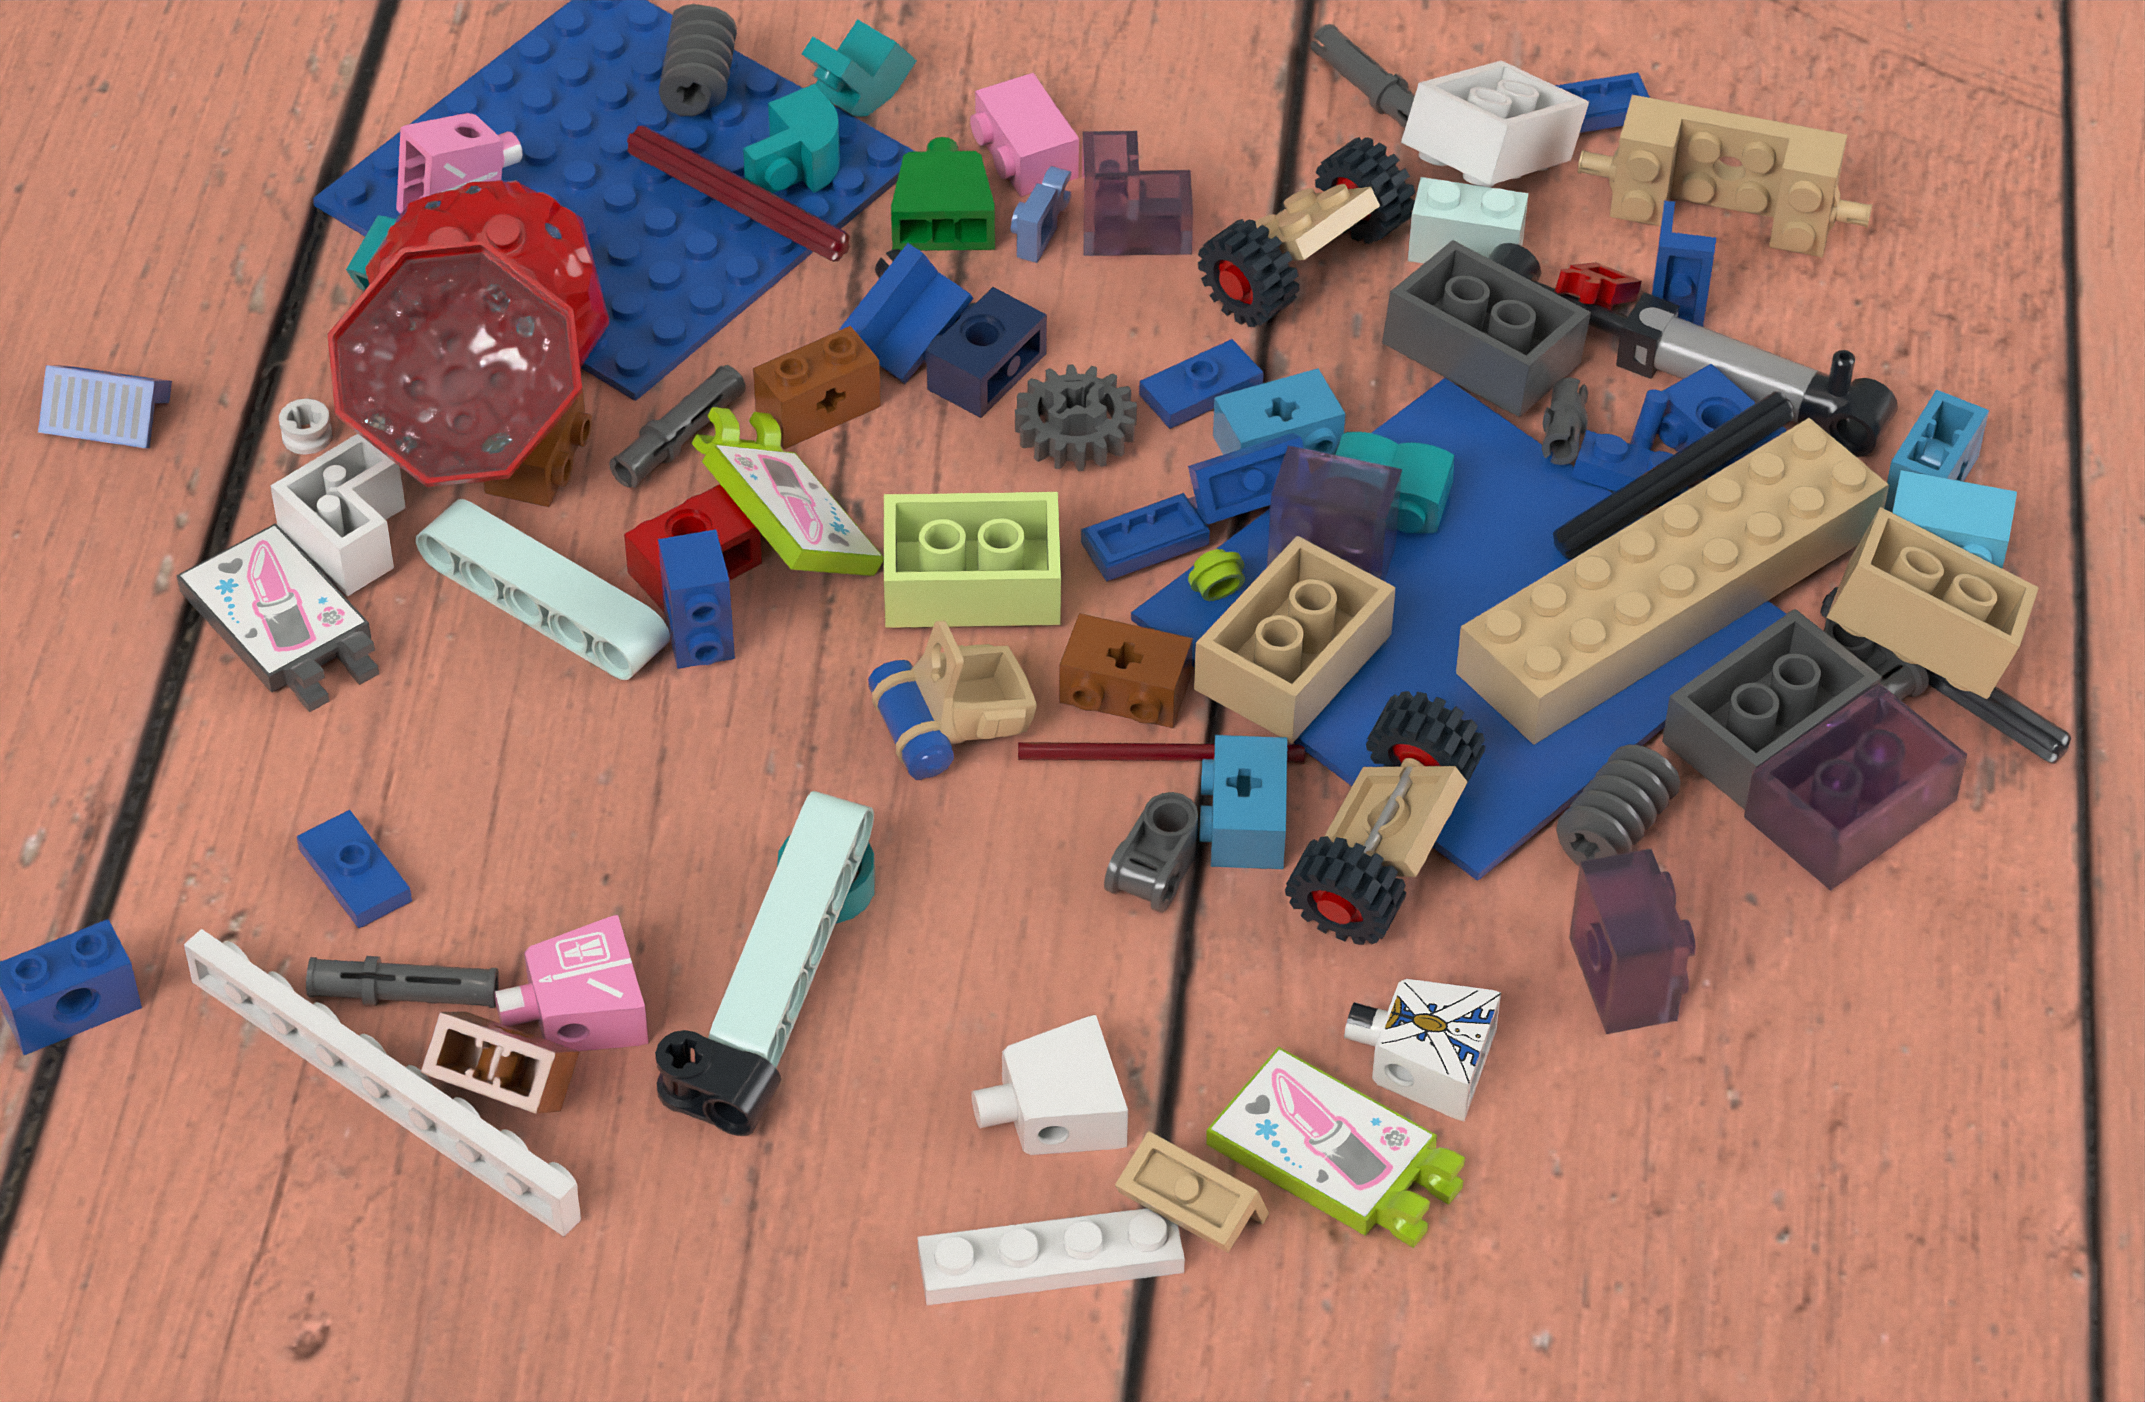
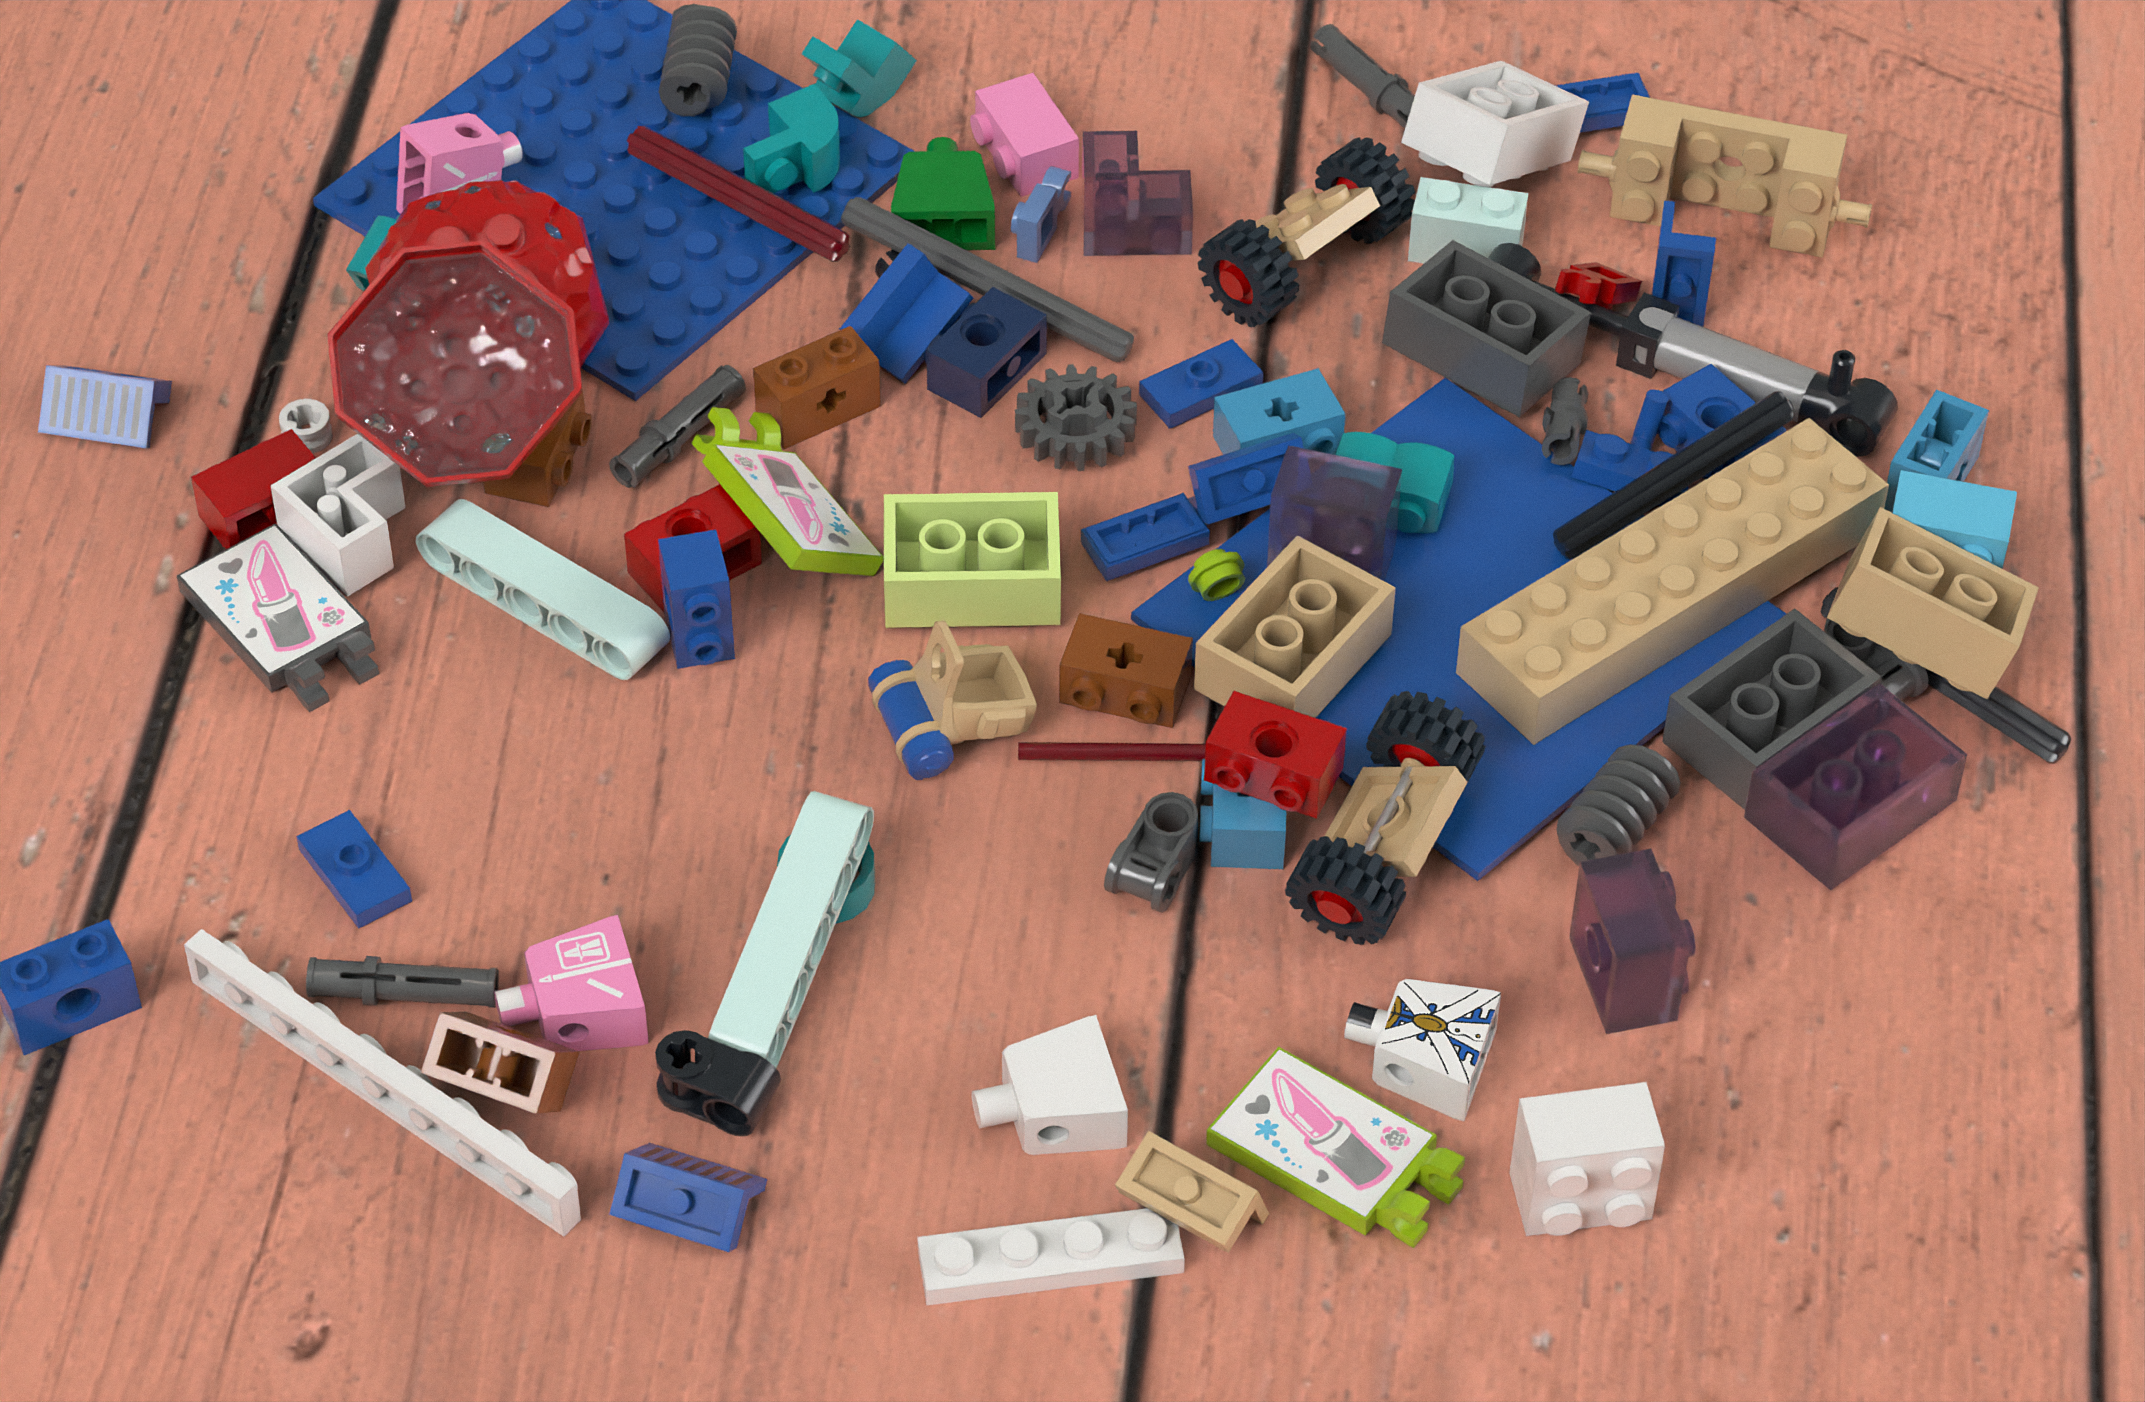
(237, 494): none -> red brick
(684, 1195): none -> blue panel
(982, 276): none -> dark grey axle
(1274, 754): none -> red brick
(1586, 1159): none -> white brick

